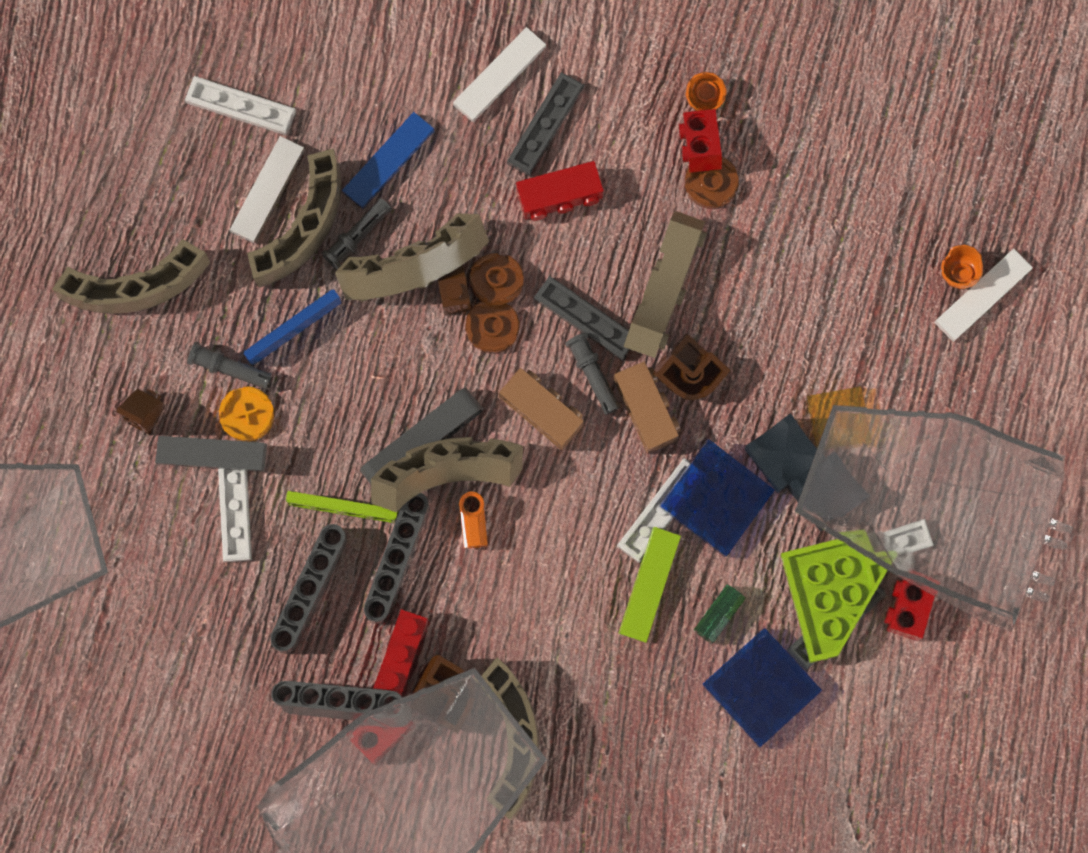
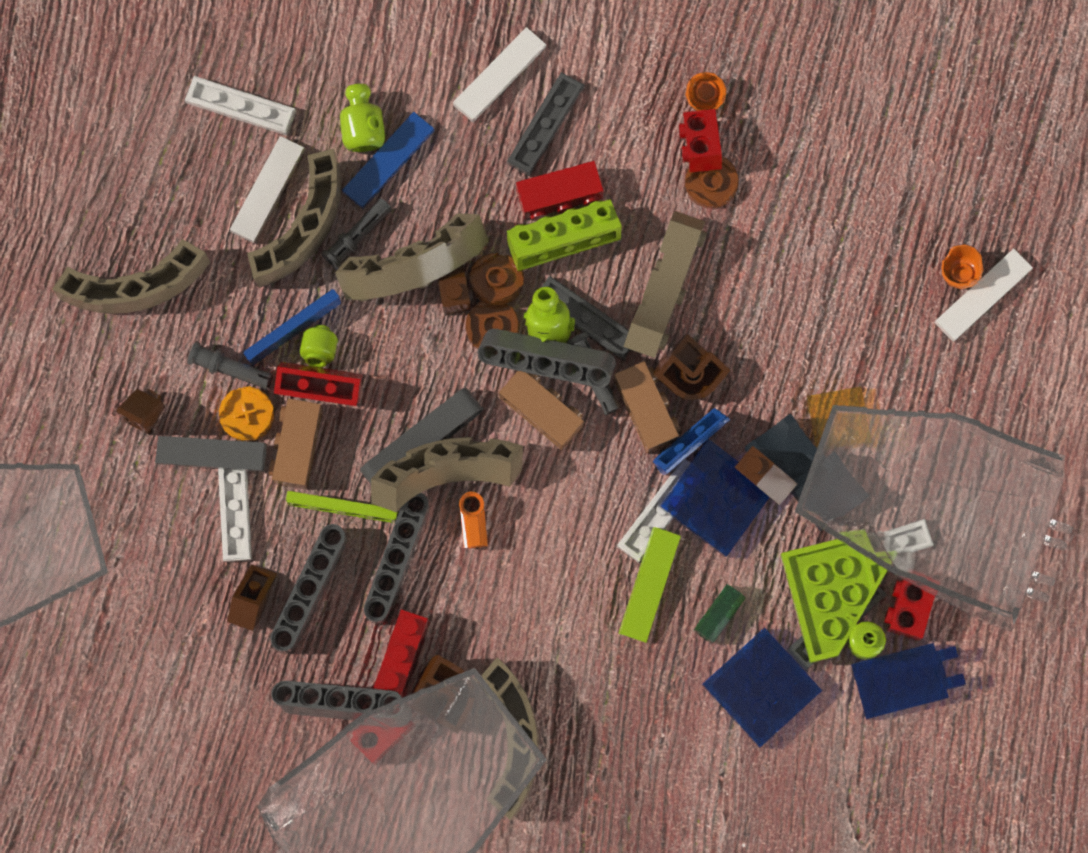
(251, 597): none -> reddish brown slope
(296, 443): none -> medium nougat brick
(318, 346): none -> lime head
(318, 383): none -> red brick
(361, 121): none -> lime piece
(546, 358): none -> dark grey beam
(549, 317): none -> lime piece
(564, 234): none -> lime brick
(690, 441): none -> blue slope
(766, 475): none -> reddish brown slope
(863, 649): none -> lime head
(904, 679): none -> clear blue tile

